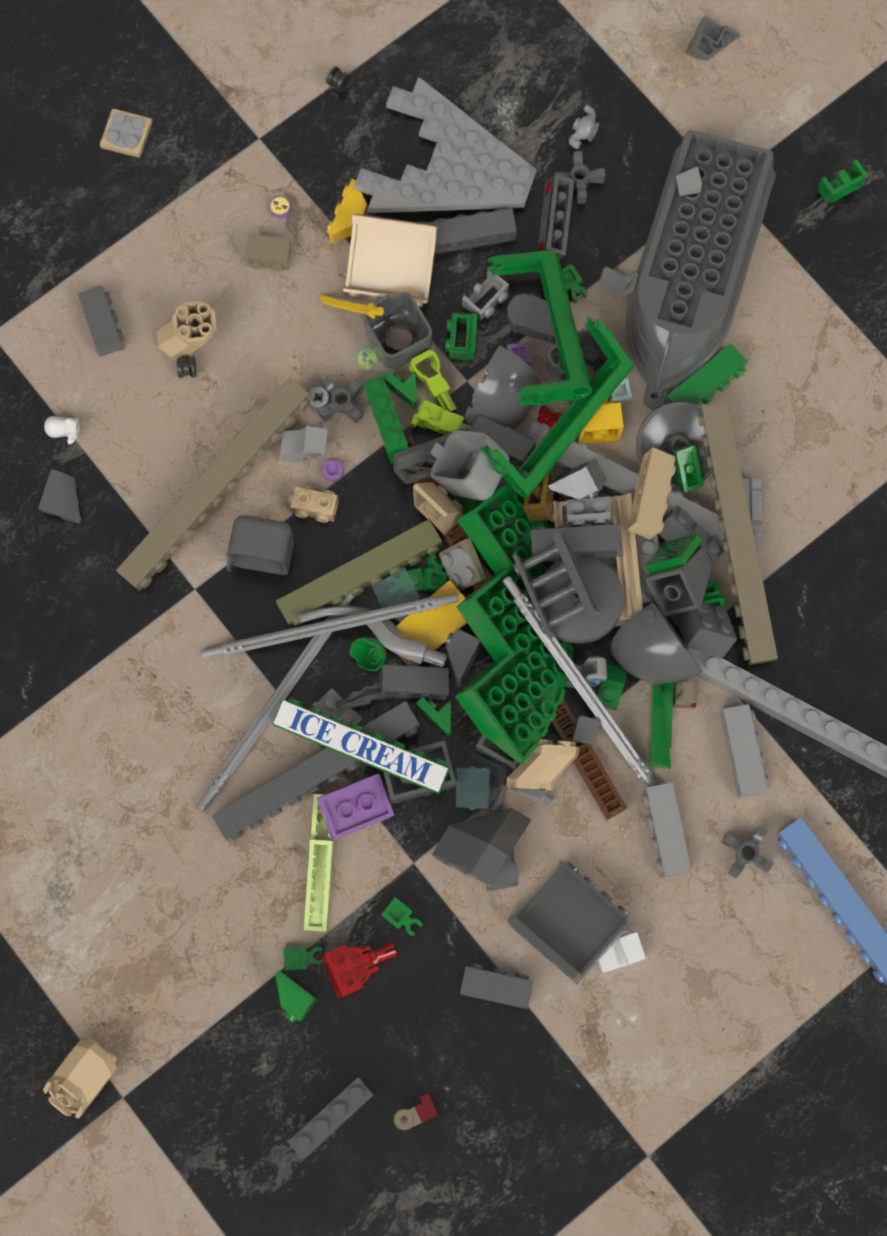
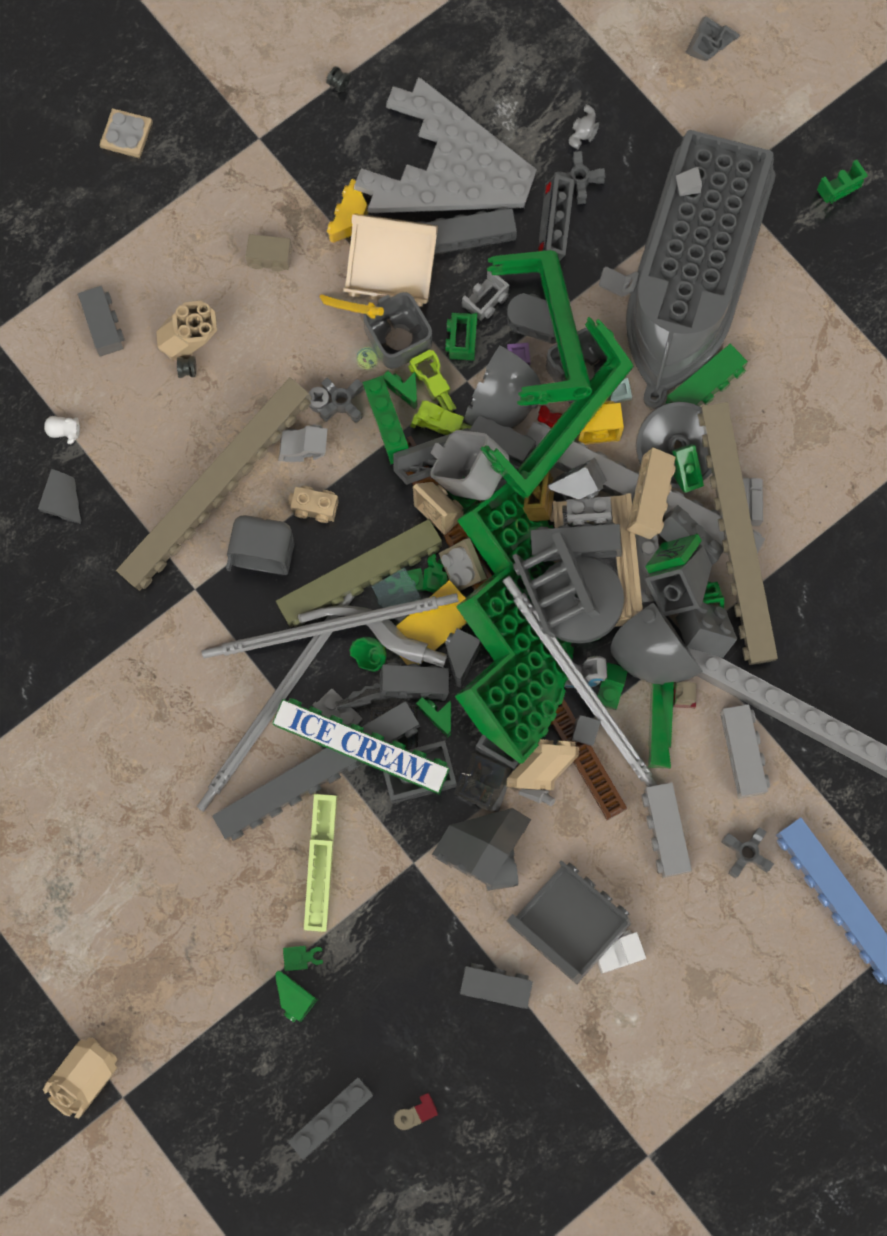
(280, 207): tile -> none
(332, 470): medium lavender tile -> none
(350, 968): red brick -> none
(355, 806): medium lavender plate -> none
(399, 914): green plate -> none
(472, 788): clear light blue piece -> none
(572, 282): green plate -> none

